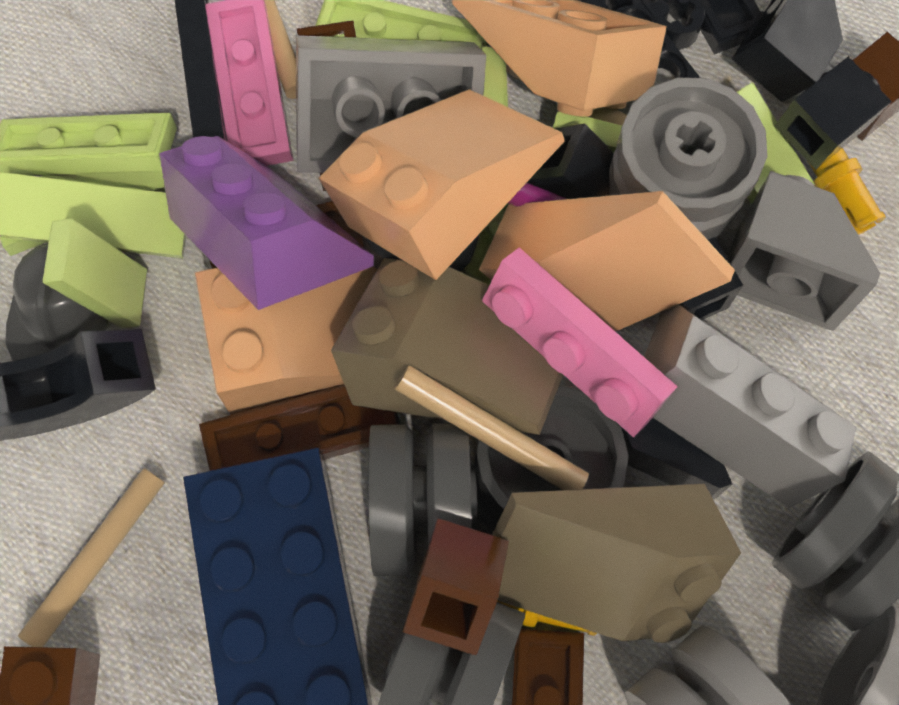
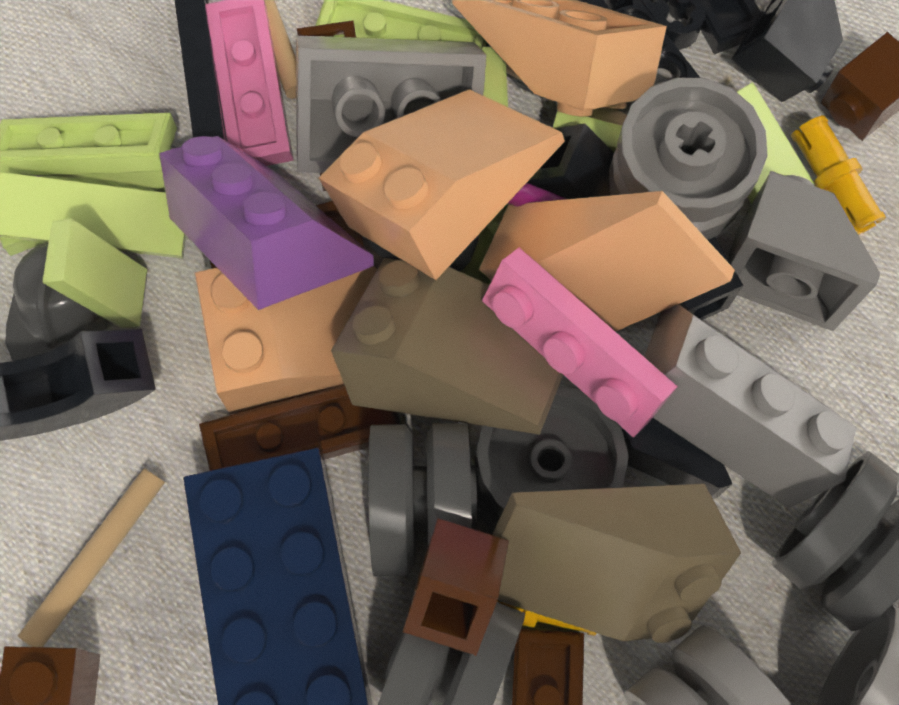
(490, 430): tan bar -> none
(832, 112): black brick -> none

